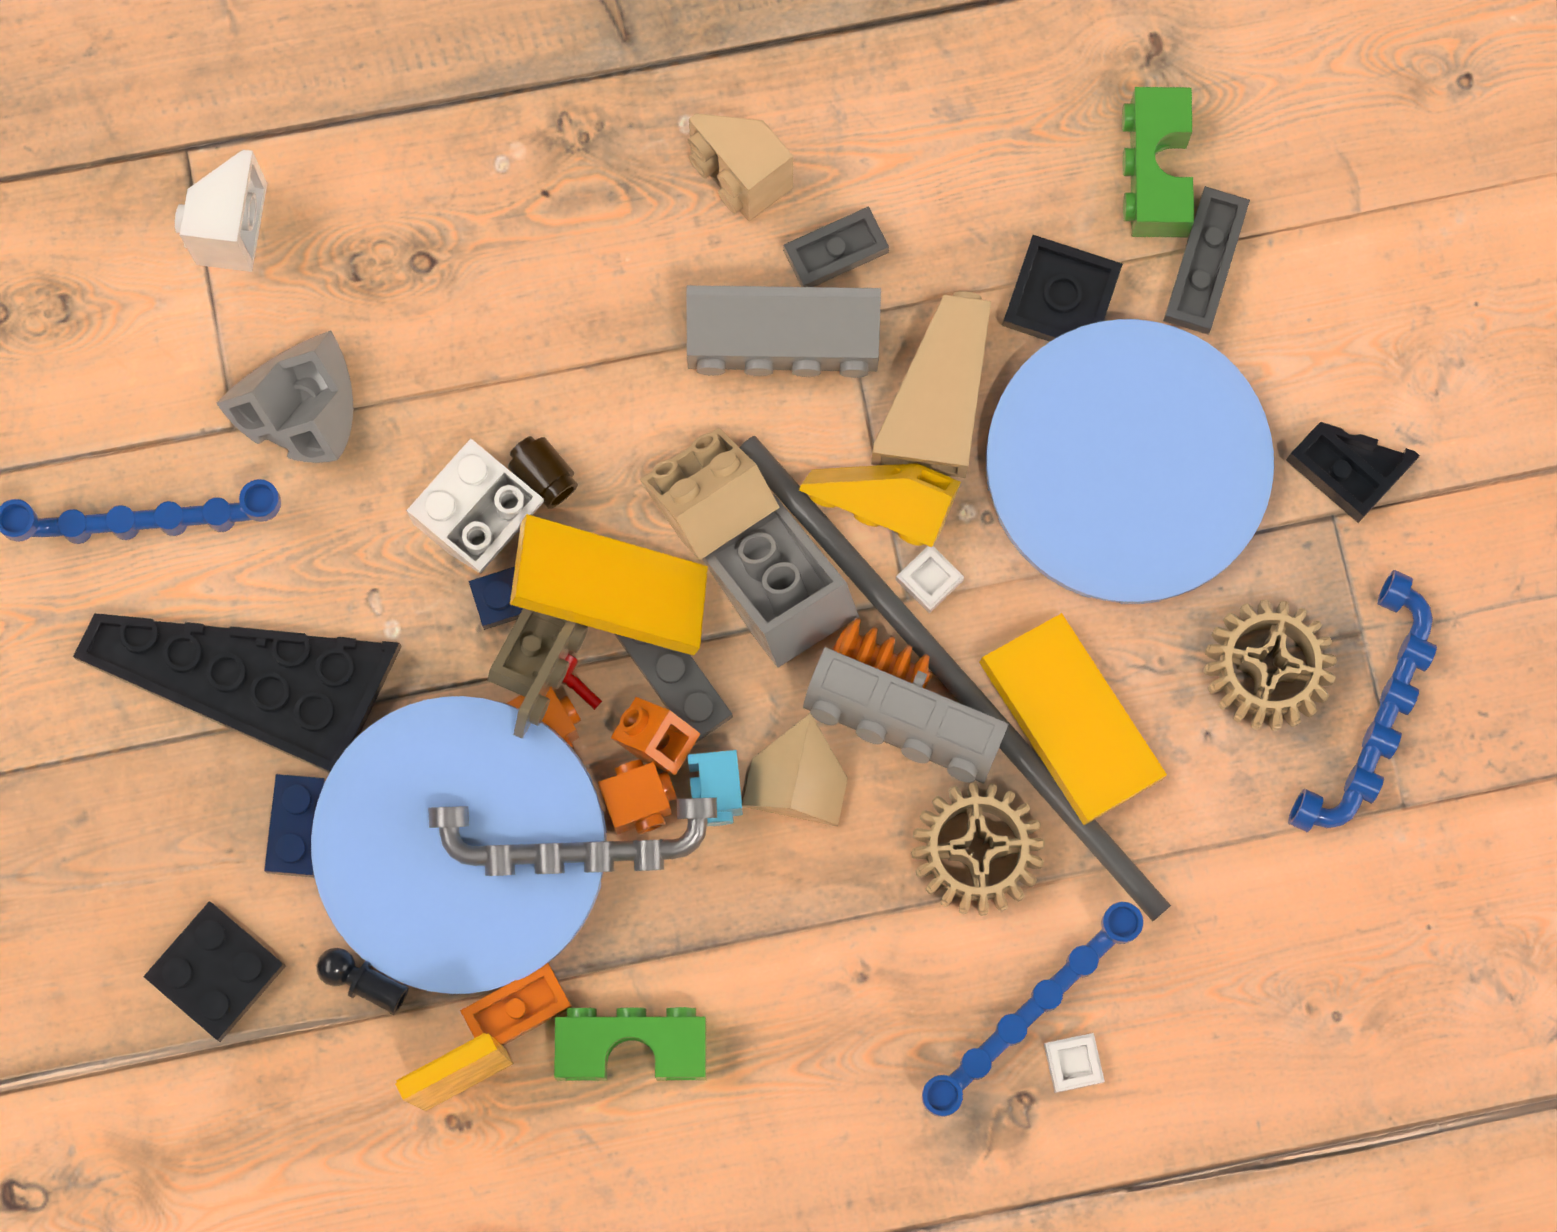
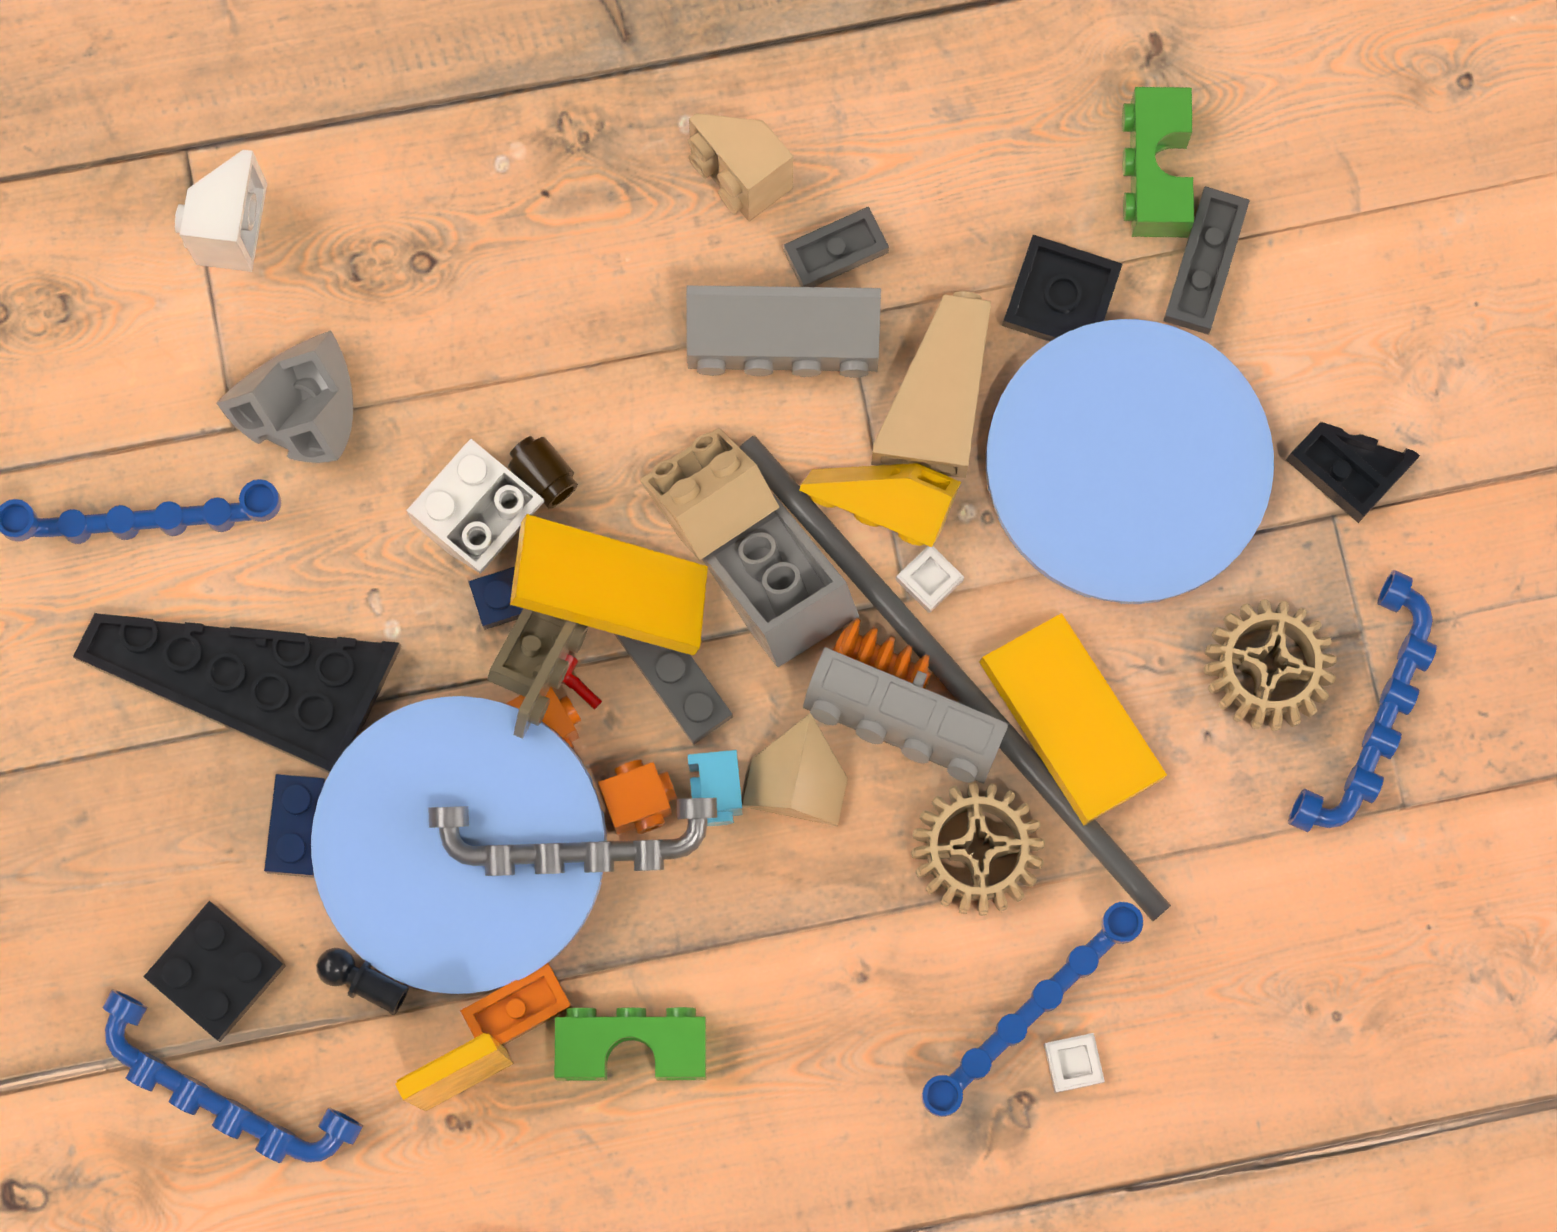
(230, 1115): none -> blue bar
(655, 735): orange brick -> none

